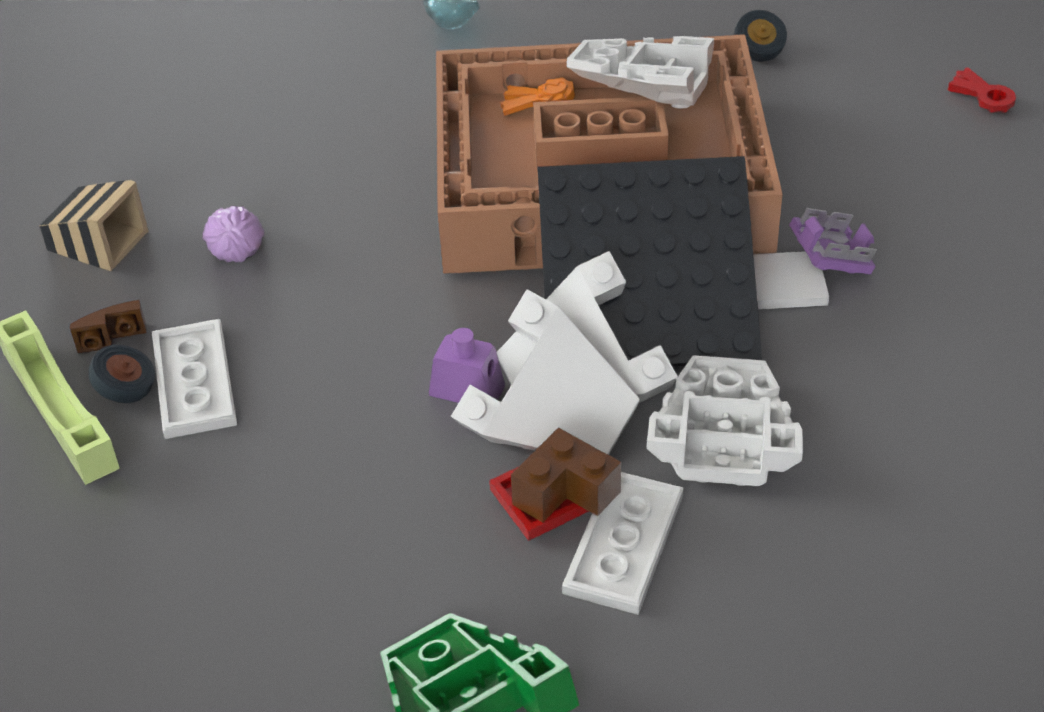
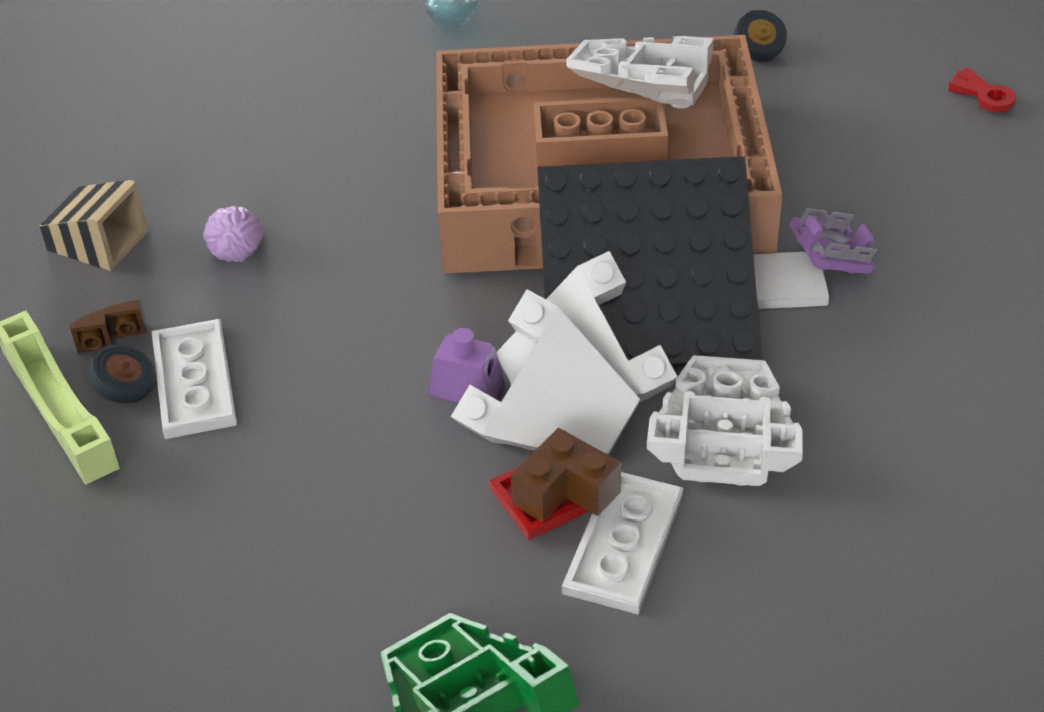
(521, 98): orange piece -> none

